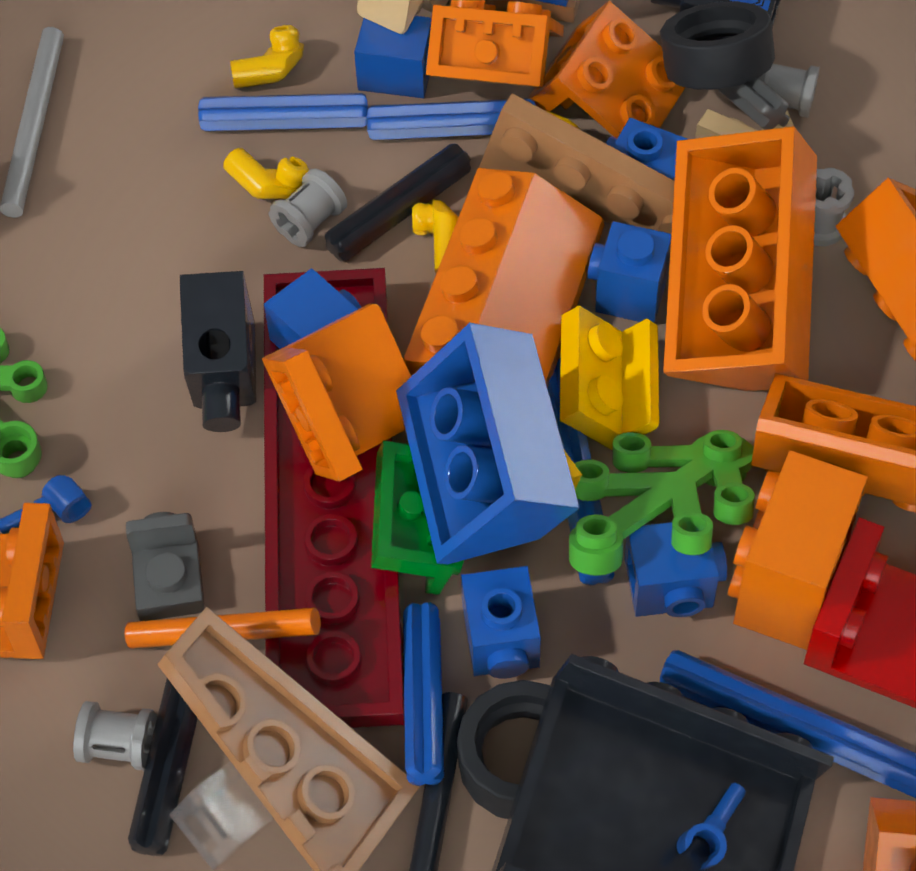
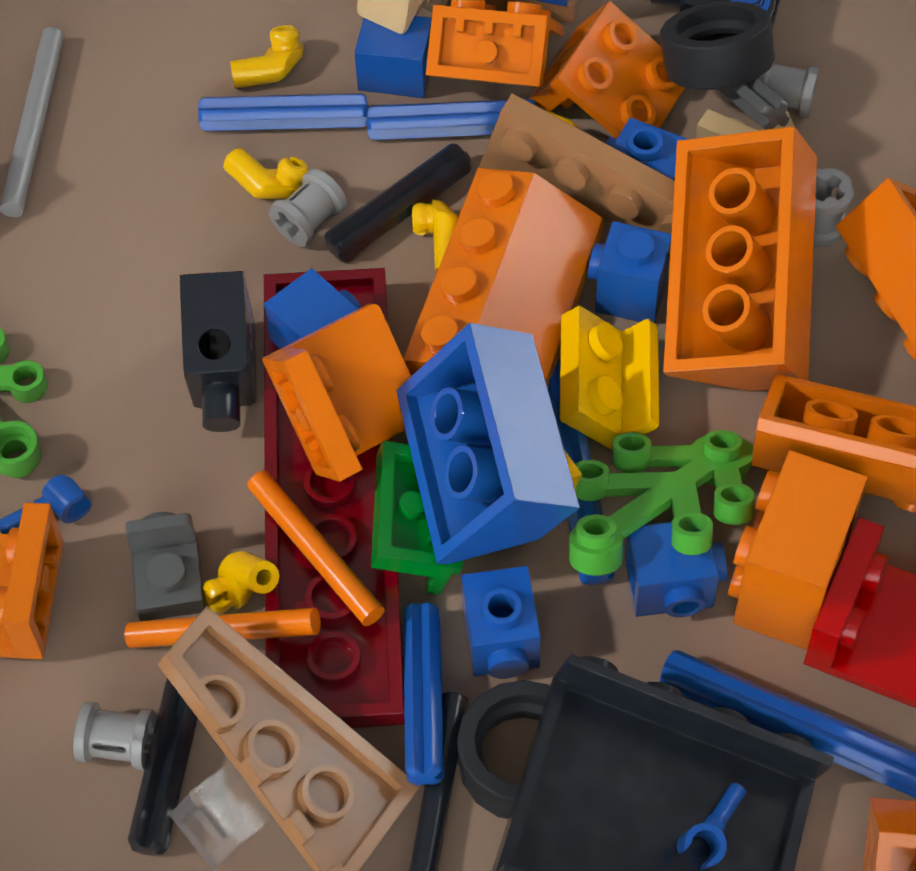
(238, 579): none -> yellow arm
(315, 548): none -> orange bar

